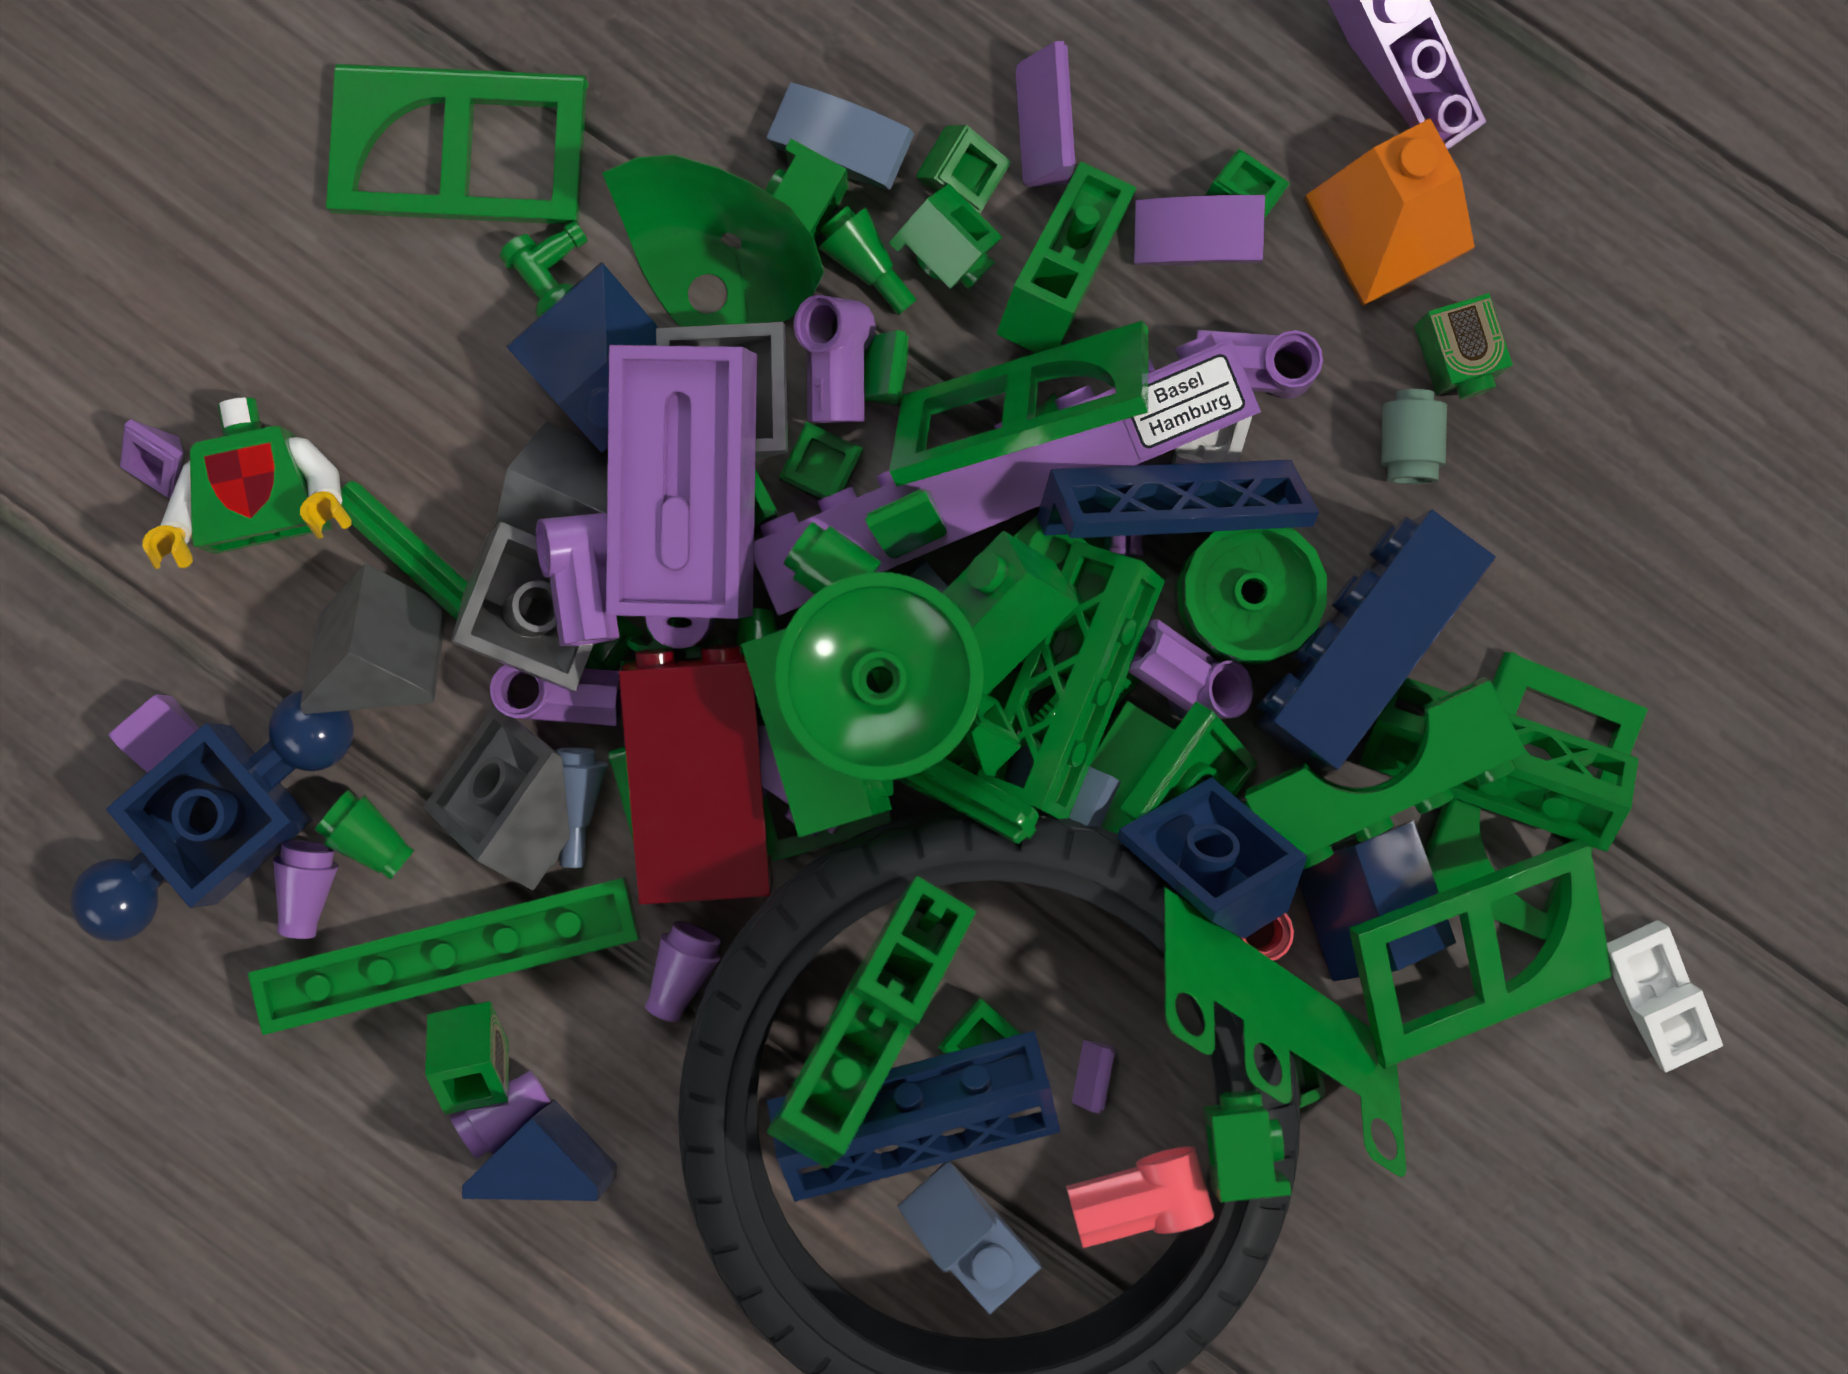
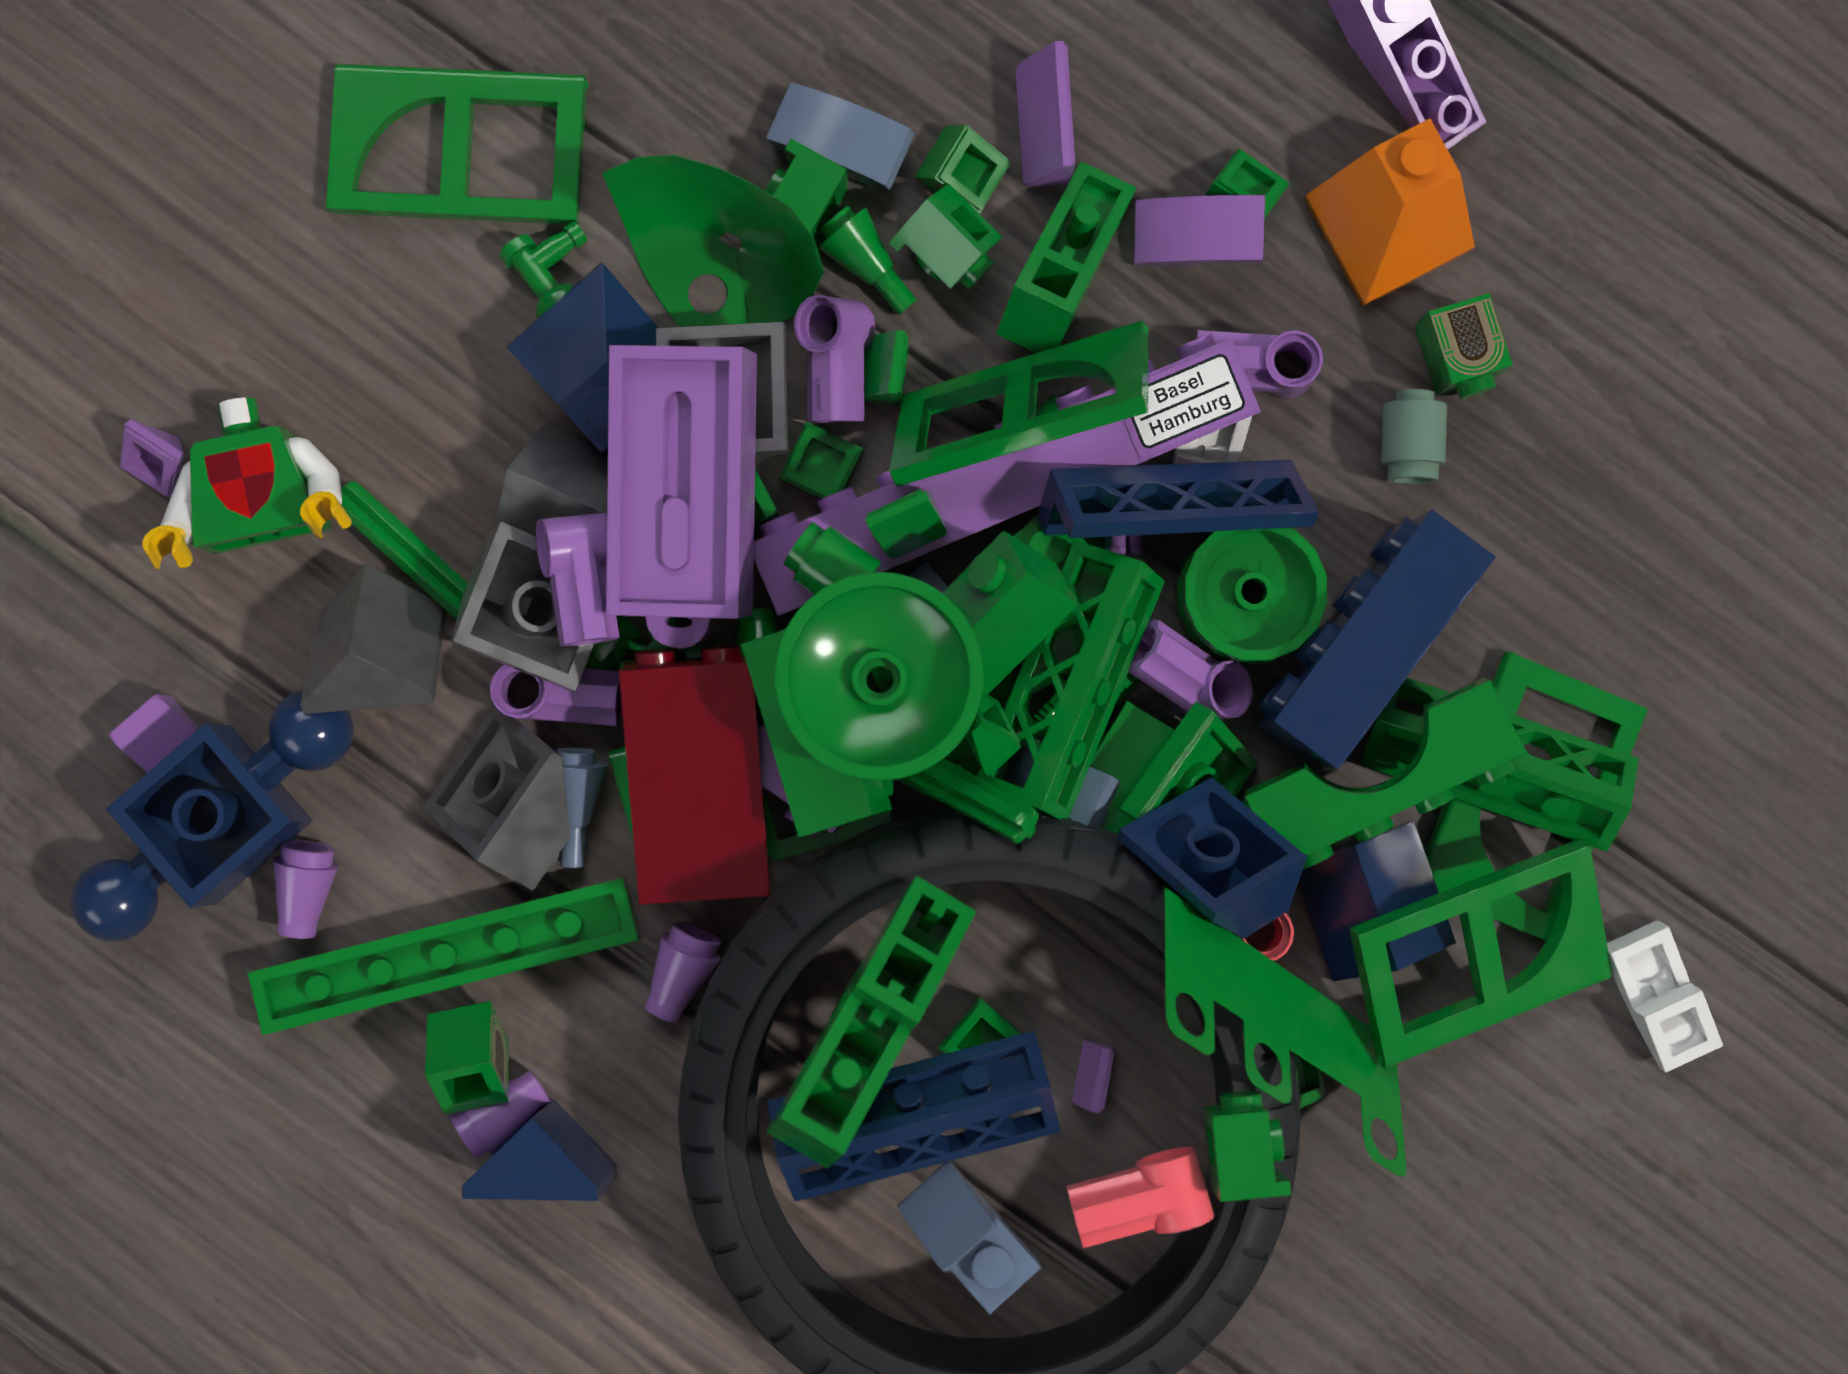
(364, 835): green cone -> none

